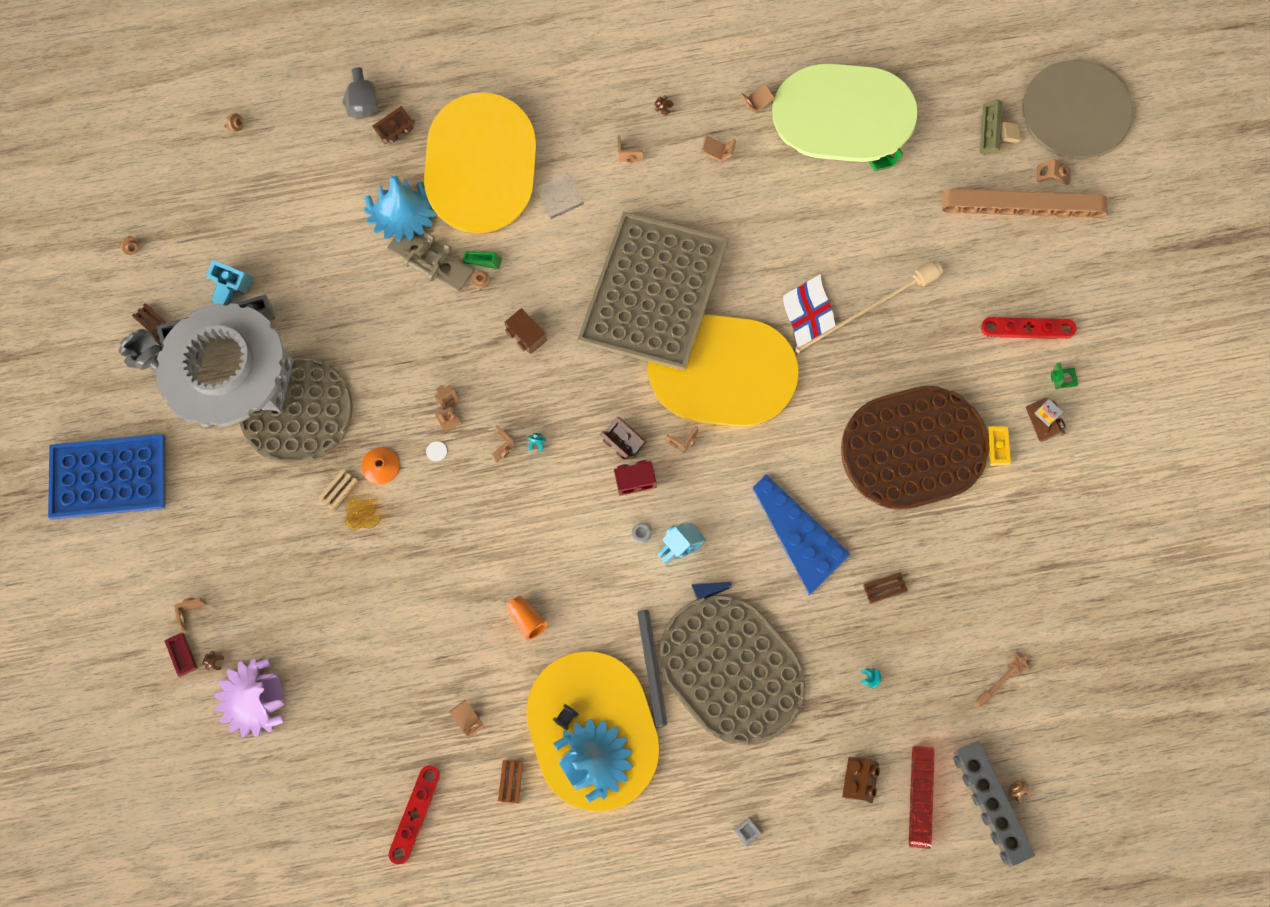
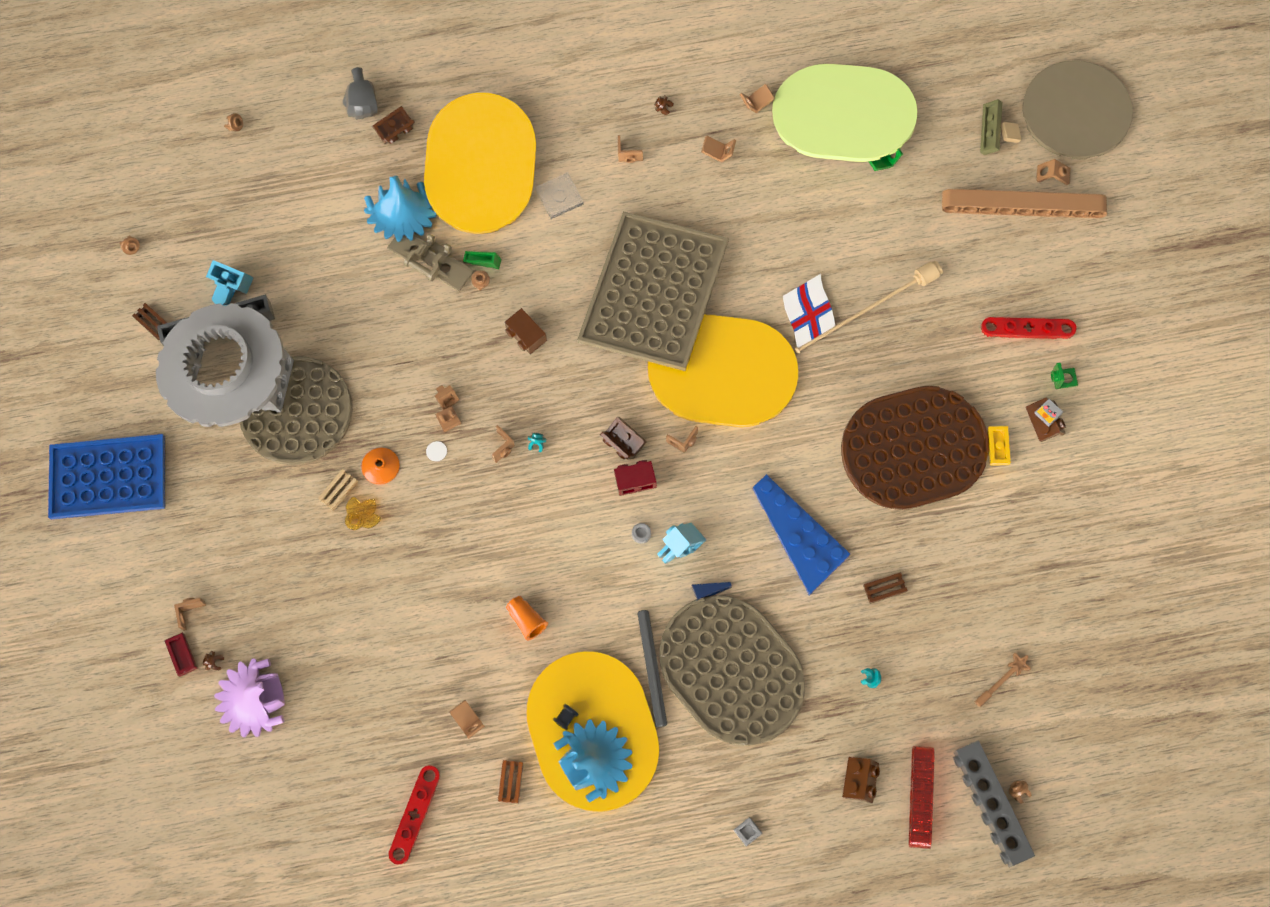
(140, 350): dark grey piece -> none

